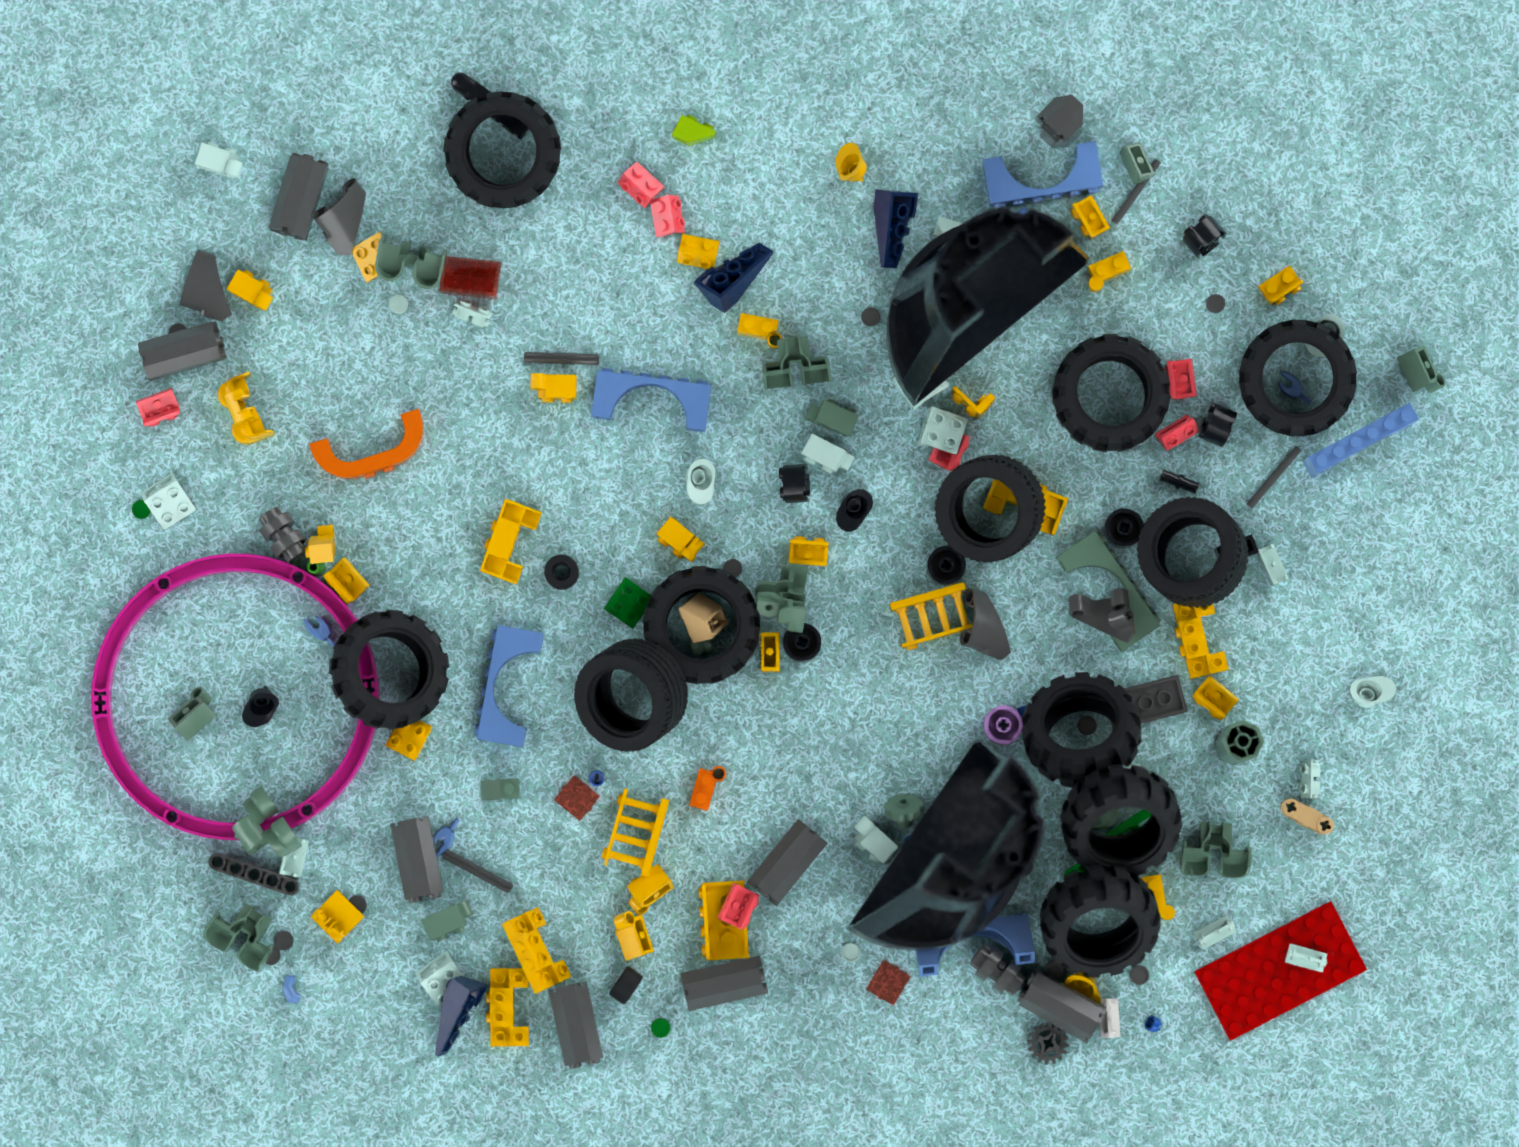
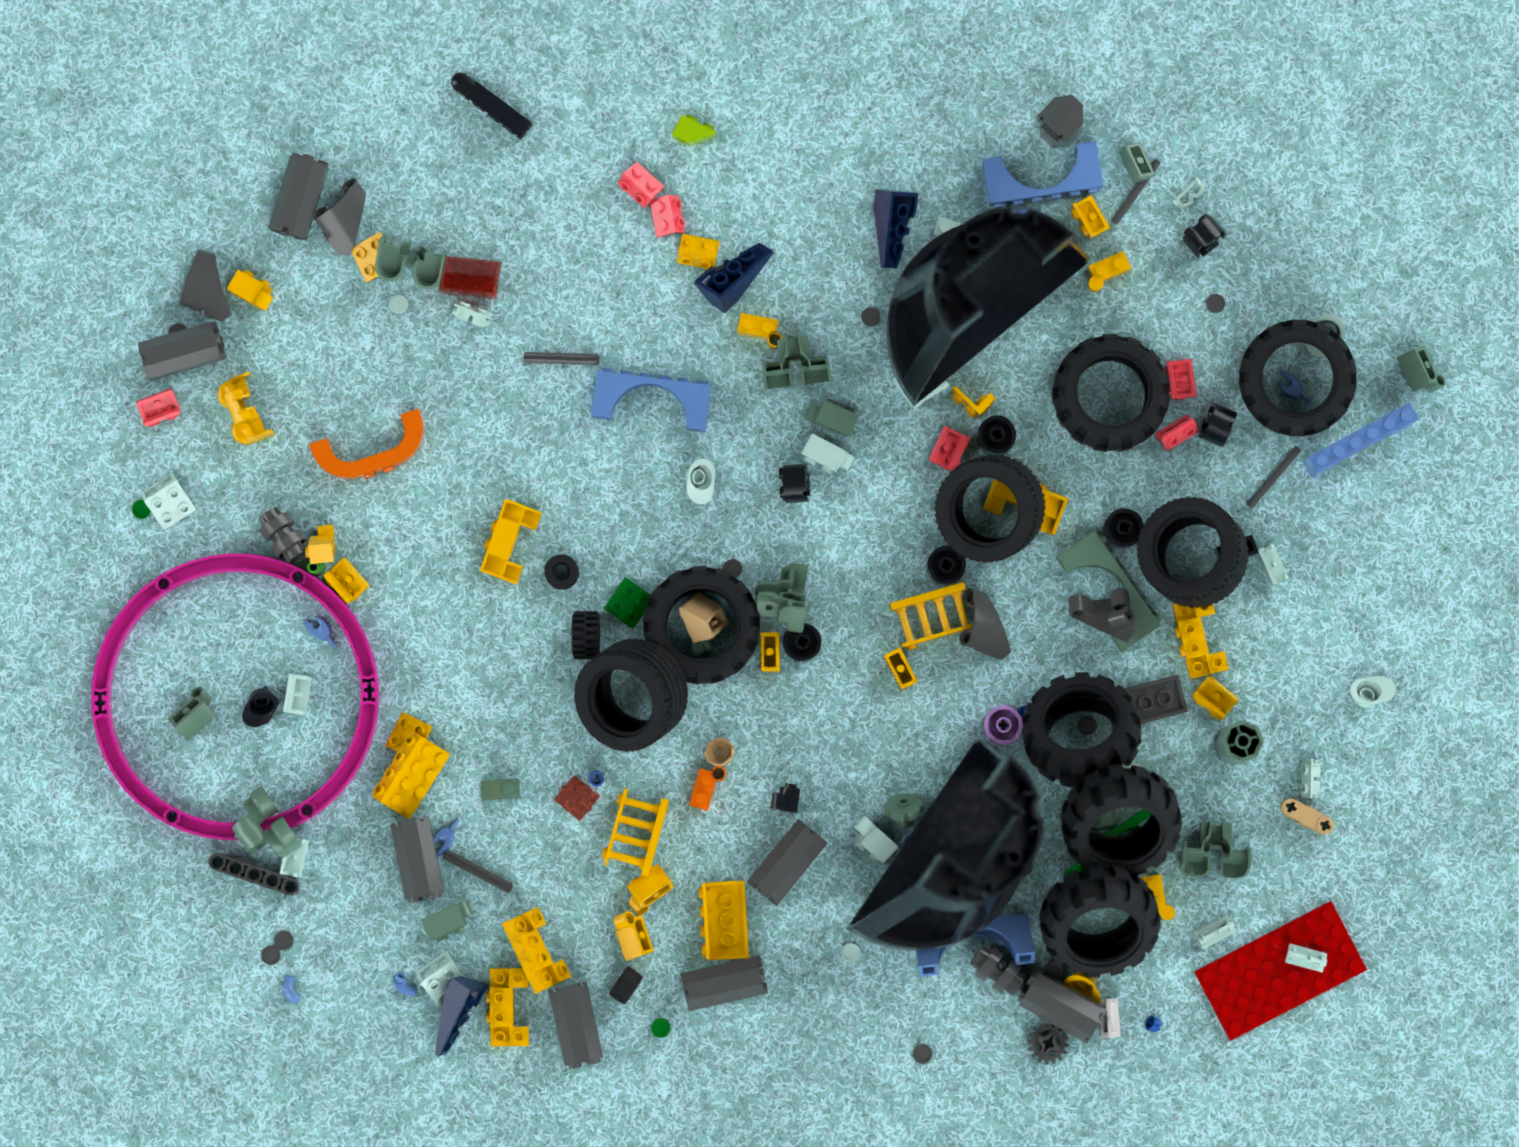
(218, 160): light aqua hinge -> none
(222, 936): sand green piece -> none
(297, 694): none -> light aqua hinge
(337, 916): yellow hinge -> none
(359, 902): dark grey piece -> none
(402, 985): none -> medium blue arm
(410, 774): none -> yellow bracket
(430, 658): black tyre -> none
(458, 156): black tyre -> none
(507, 645): medium blue arch -> none
(554, 387): yellow hinge -> none
(585, 634): none -> black tyre
(680, 539): yellow hinge -> none
(725, 750): none -> tan hair
(738, 906): coral bracket -> none
(787, 799): none -> black hinge
(808, 552): yellow bracket -> none
(850, 163): yellow piece -> none
(853, 509): black piece -> none
(888, 982): clear red piece -> none
(900, 668): none -> yellow brick
(922, 1053): none -> dark grey piece
(942, 430): light aqua bracket -> none
(990, 426): none -> black brick
(1139, 975): dark grey piece -> none
(1177, 202): none -> light aqua helmet
(1179, 481): black pin -> none
(1281, 285): yellow bracket -> none

